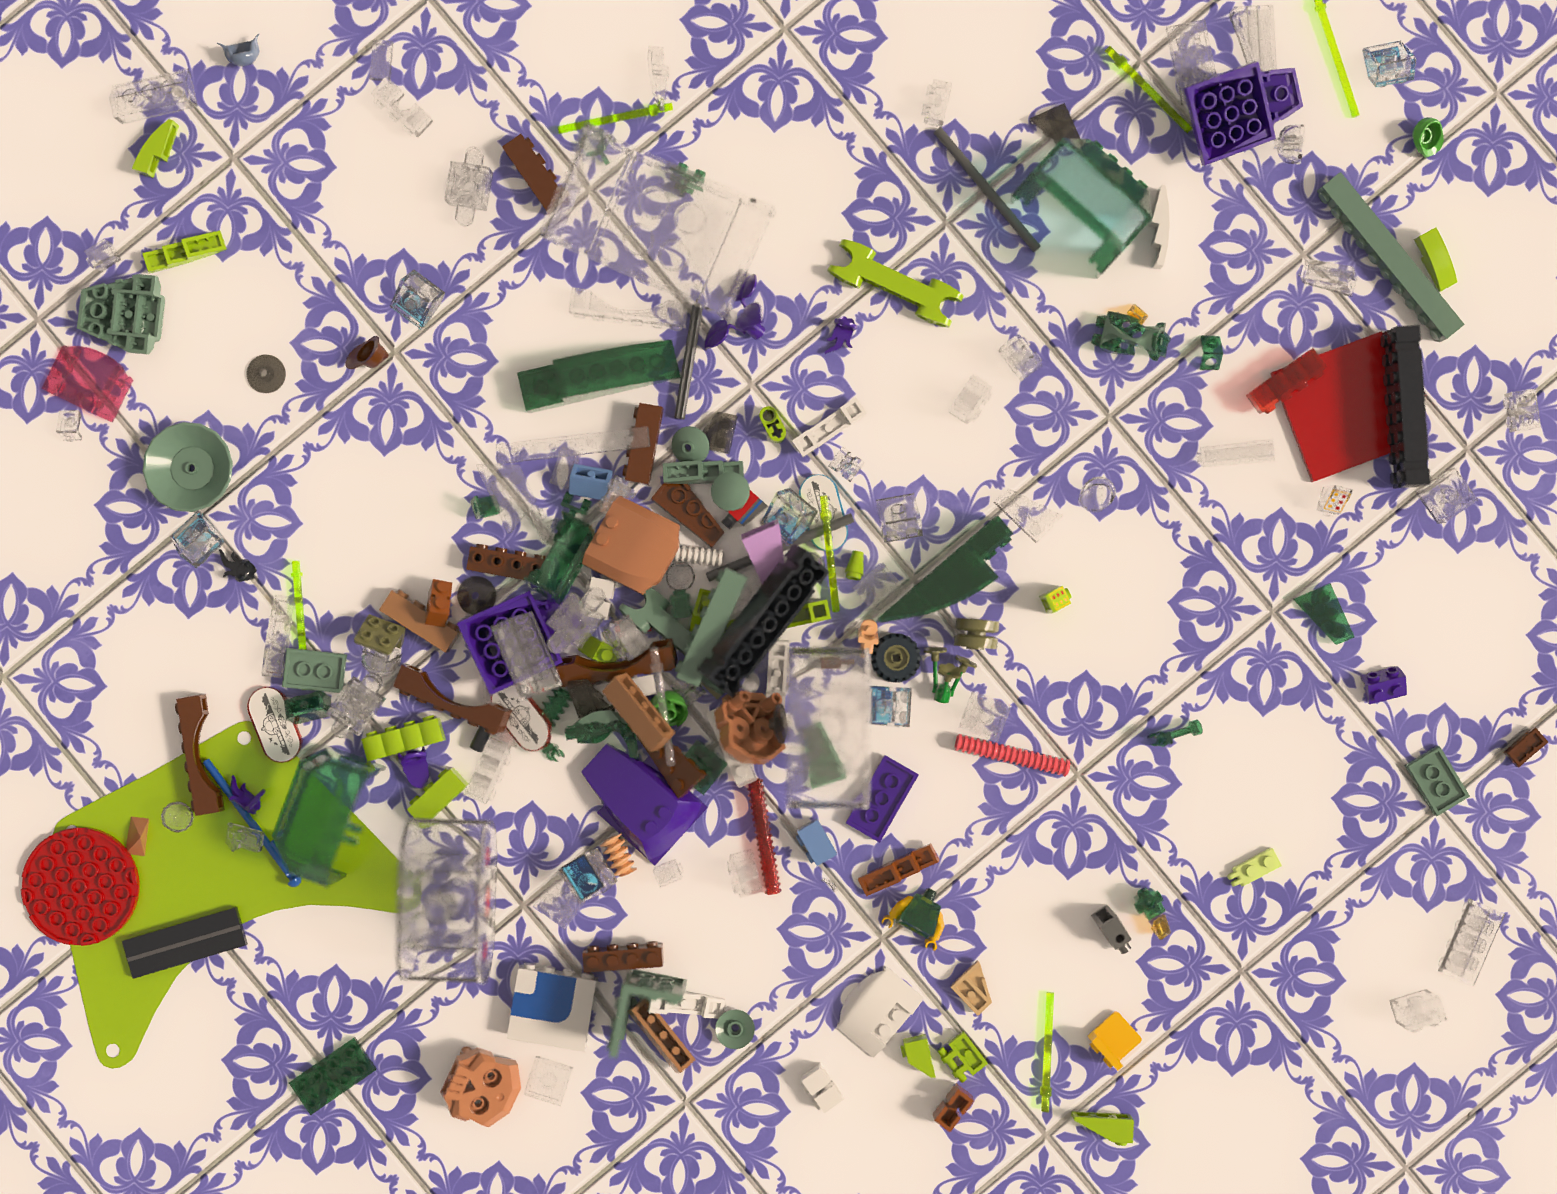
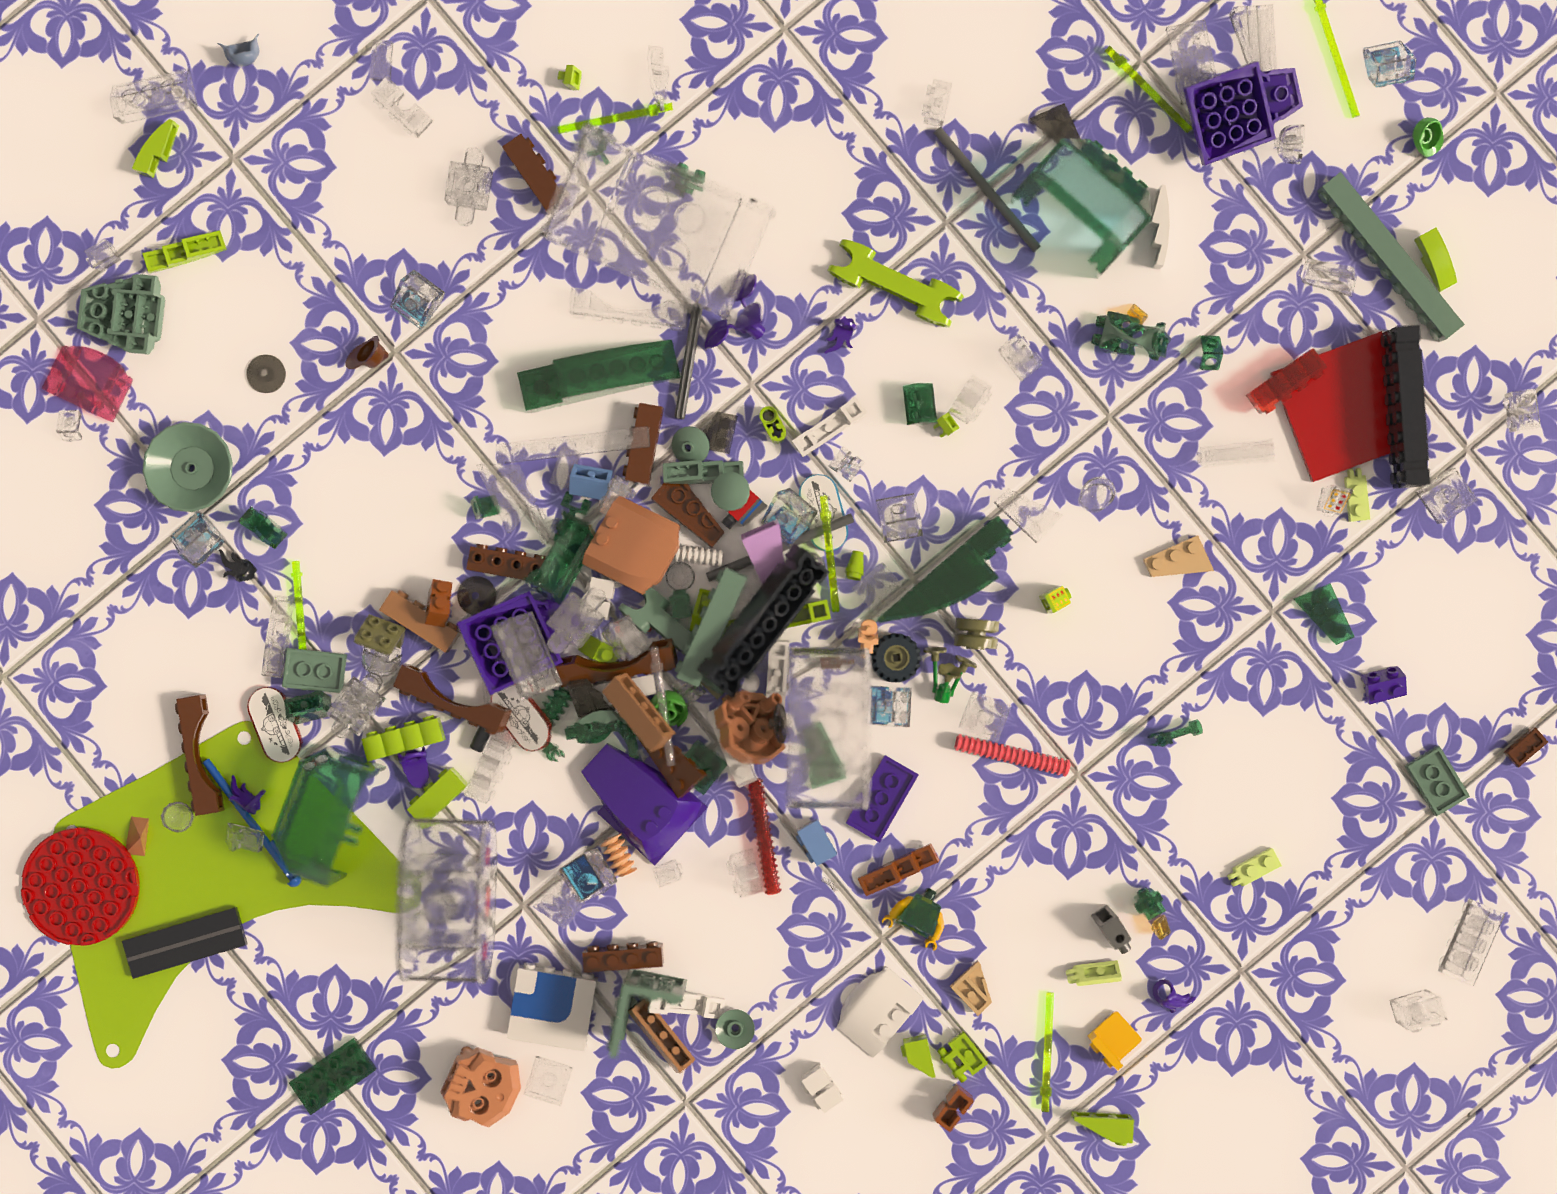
(263, 527): none -> clear green brick
(571, 77): none -> lime tile
(919, 404): none -> clear green brick
(947, 423): none -> lime tile
(1094, 973): none -> yellowish green hinge
(1173, 1000): none -> dark purple piece
(1179, 559): none -> tan wing
(1358, 502): none -> yellowish green hinge

